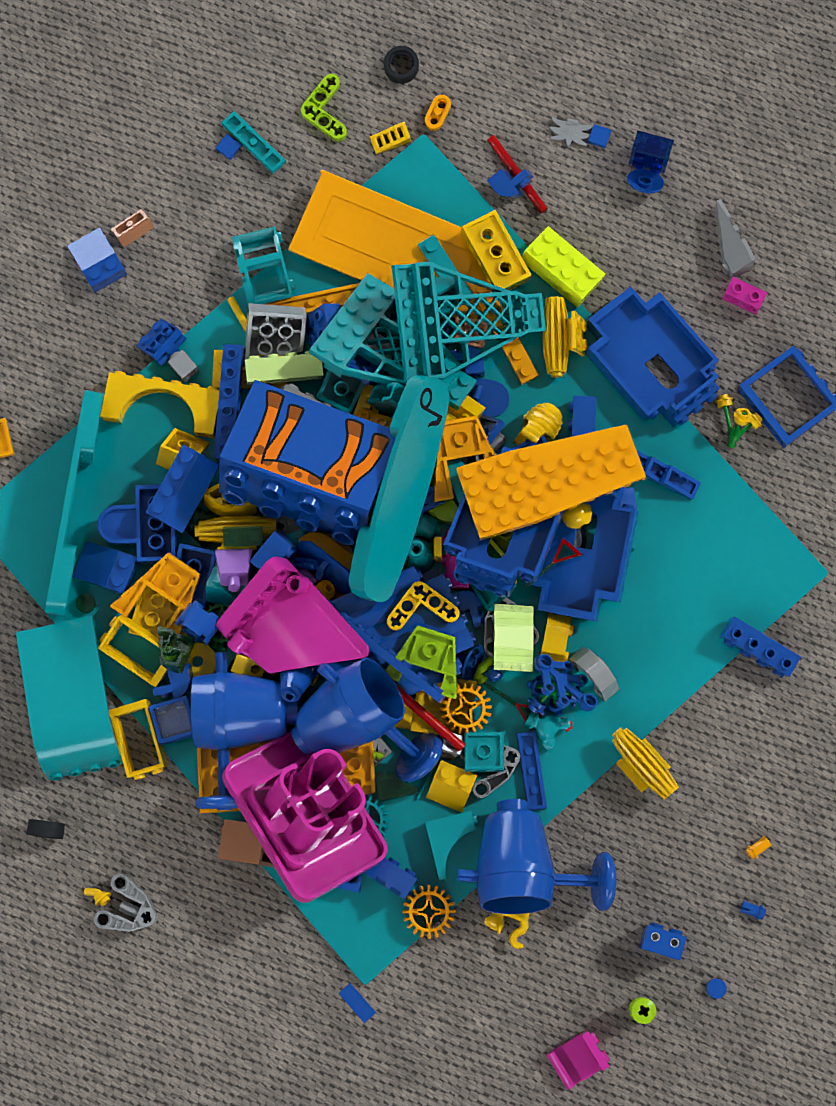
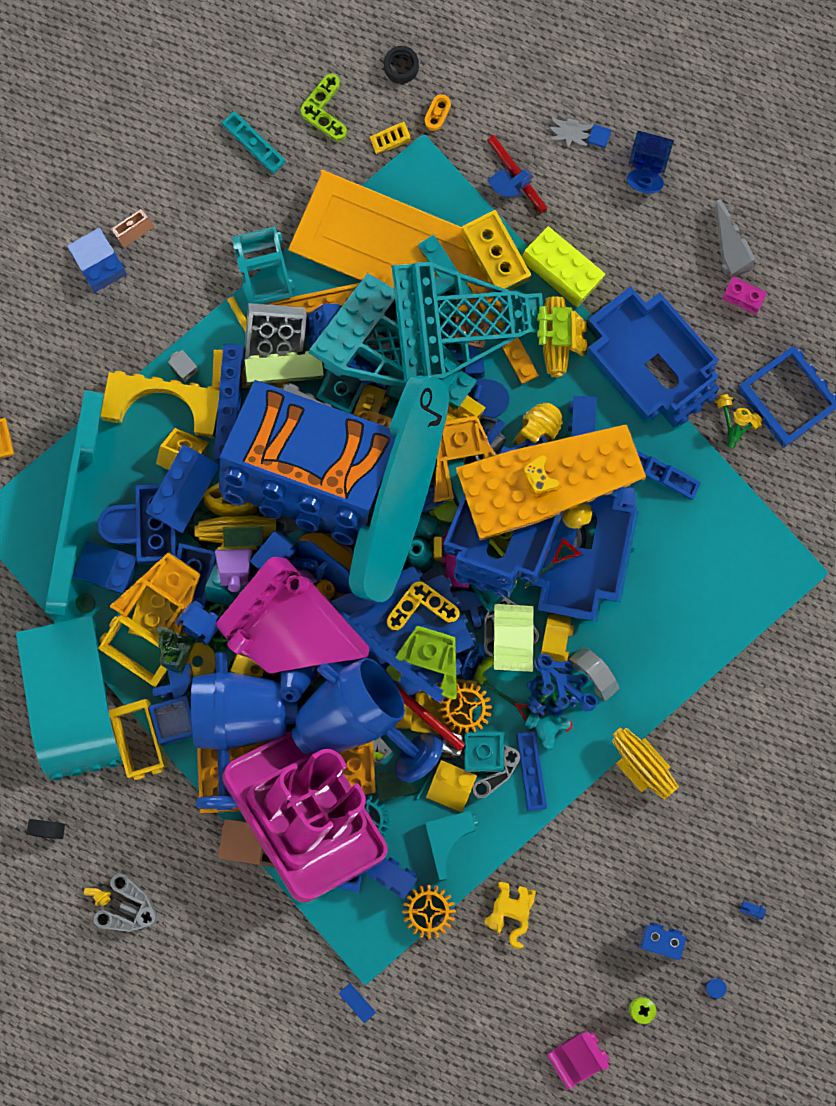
(161, 341): blue plate -> none
(228, 147): blue tile -> none
(386, 397): teal brick -> none
(494, 675): blue hinge -> none
(517, 866): blue piece -> none
(537, 476): none -> yellow piece
(561, 326): none -> lime plate
(758, 847): light orange pin -> none
(759, 646): blue brick -> none

